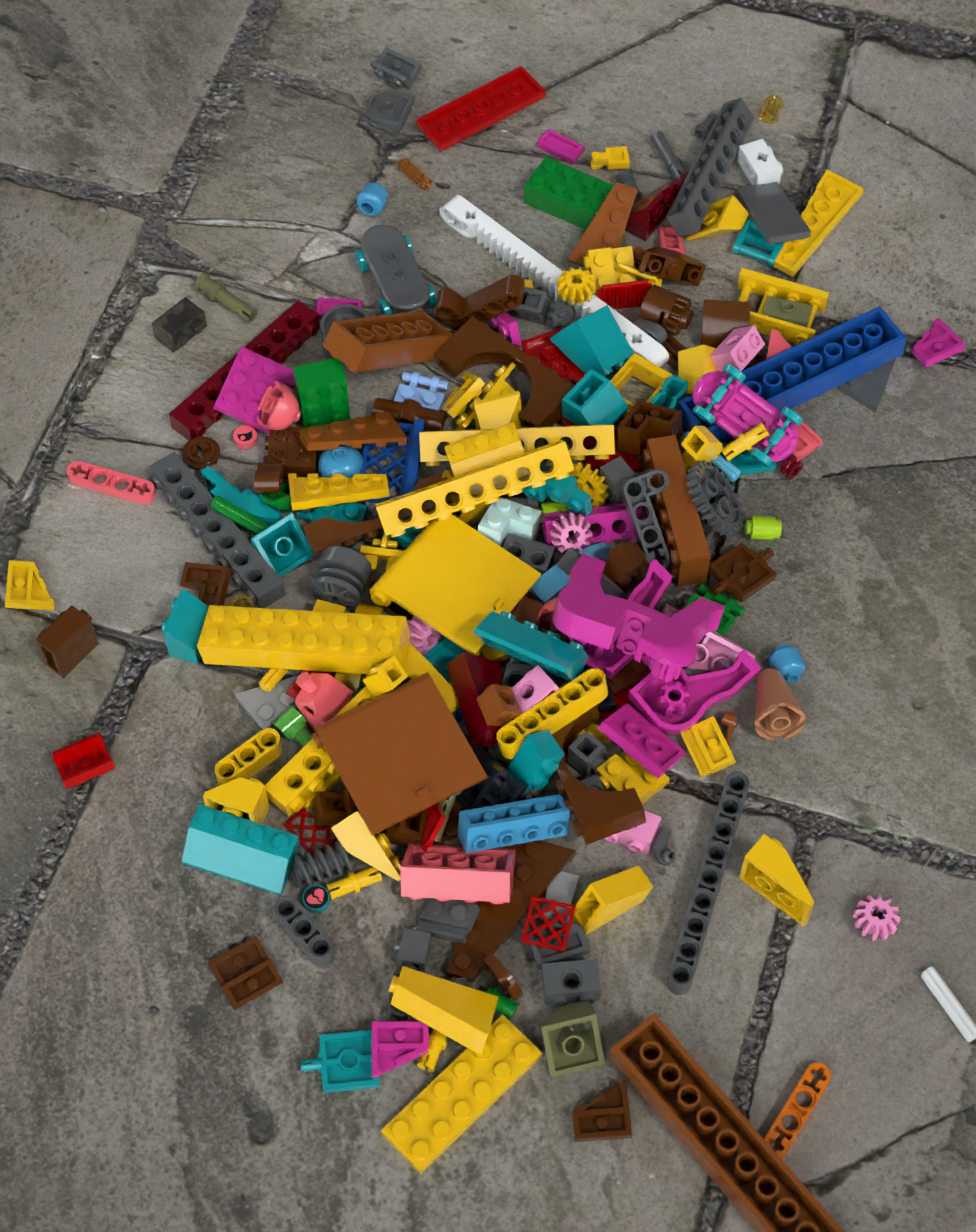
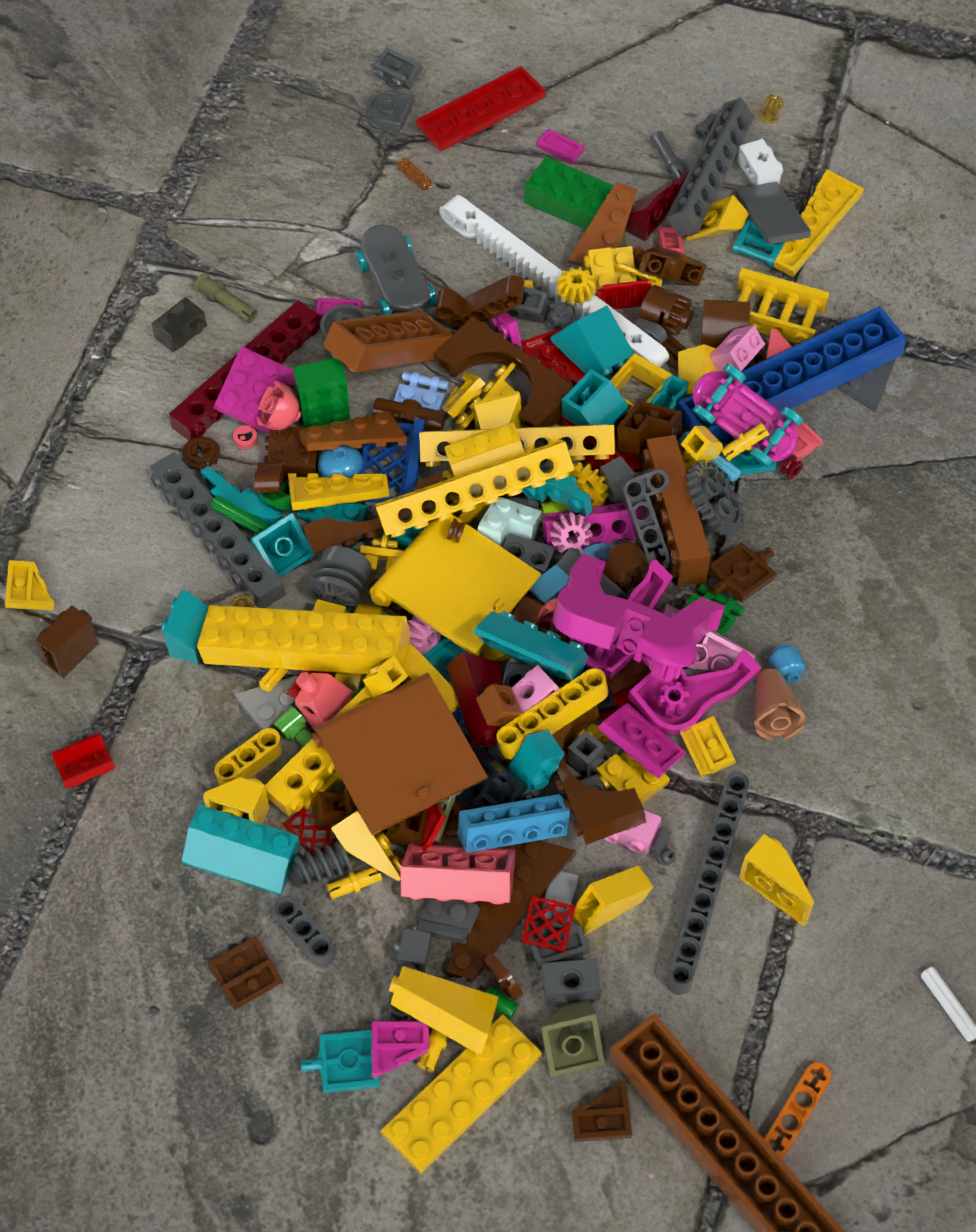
(109, 485): coral beam -> none
(209, 579): reddish brown plate -> none
(316, 899): tile -> none
(372, 199): dark azure head -> none
(456, 530): none -> reddish brown bush
(612, 157): yellow plate -> none
(626, 177): dark grey pin -> none
(729, 720): dark orange hand -> none
(763, 527): lime brick -> none
(788, 310): olive plate -> none
(873, 925): bright pink gear -> none
(937, 344): dark pink wing -> none

